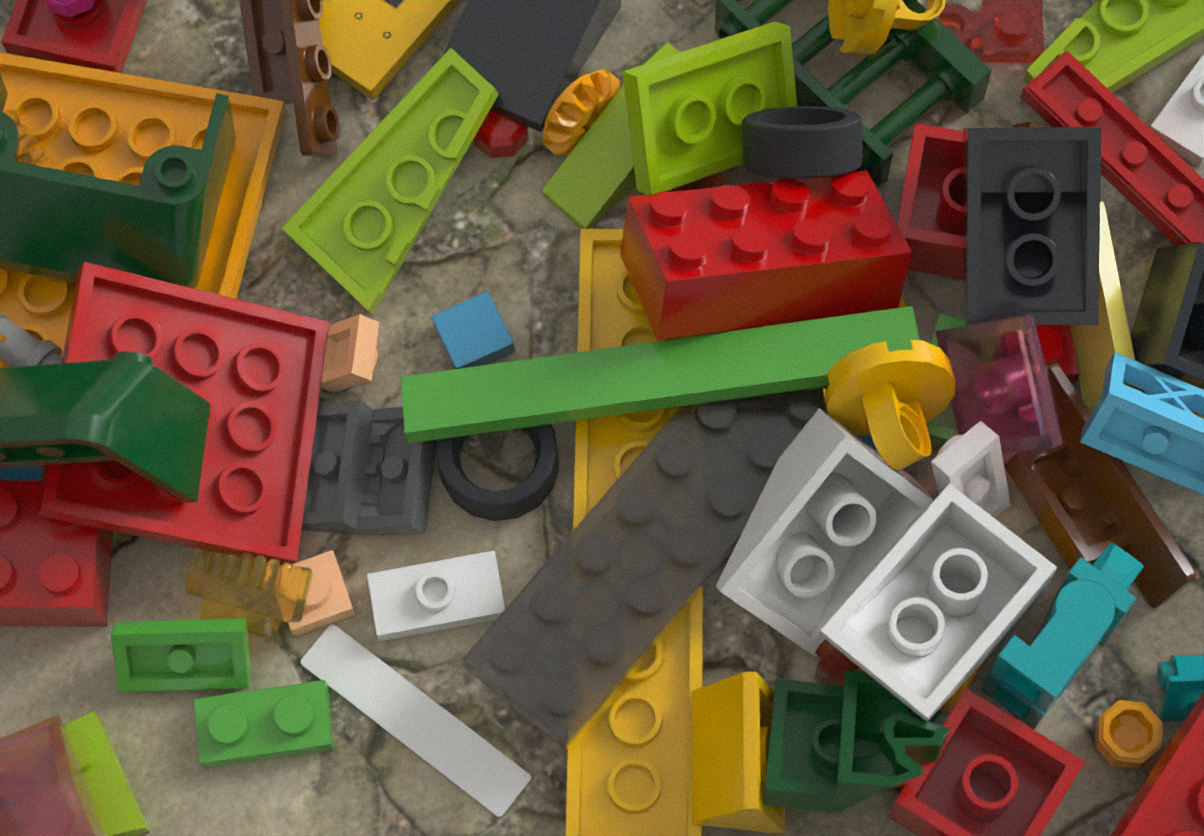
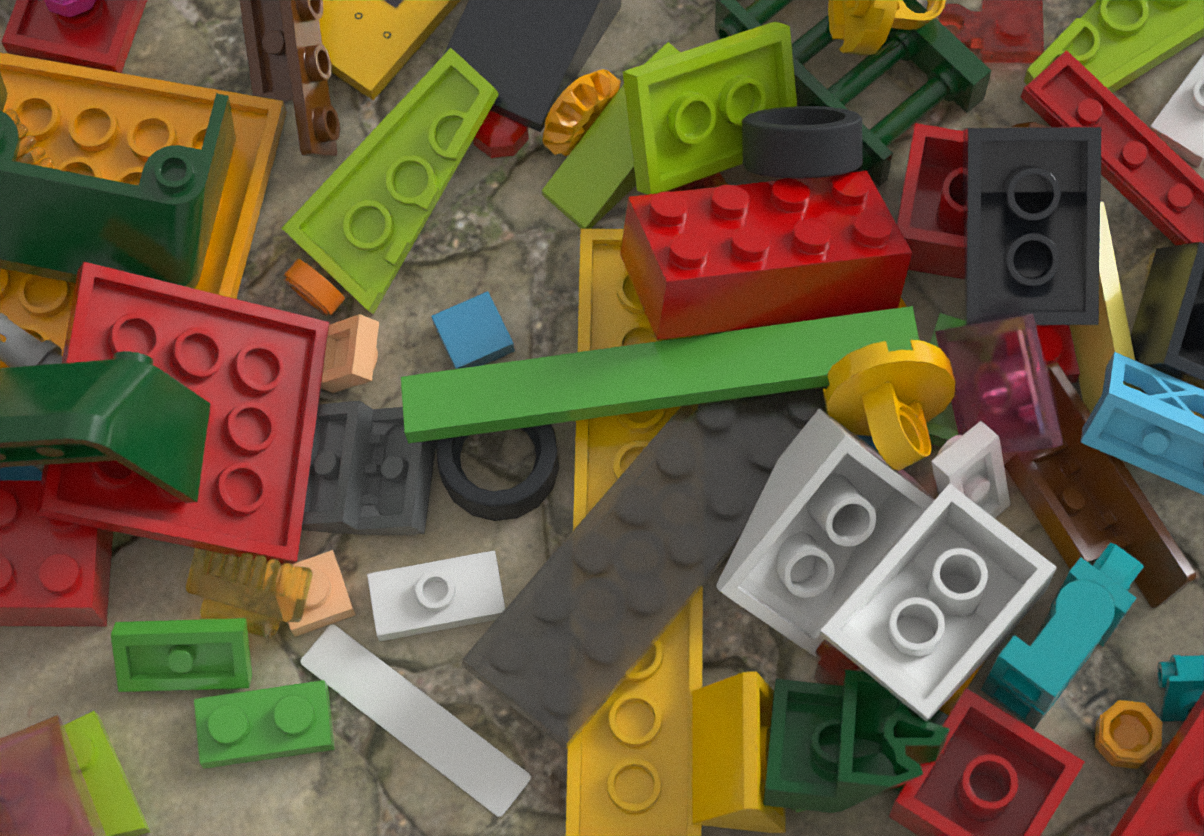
(313, 288): none -> orange tile

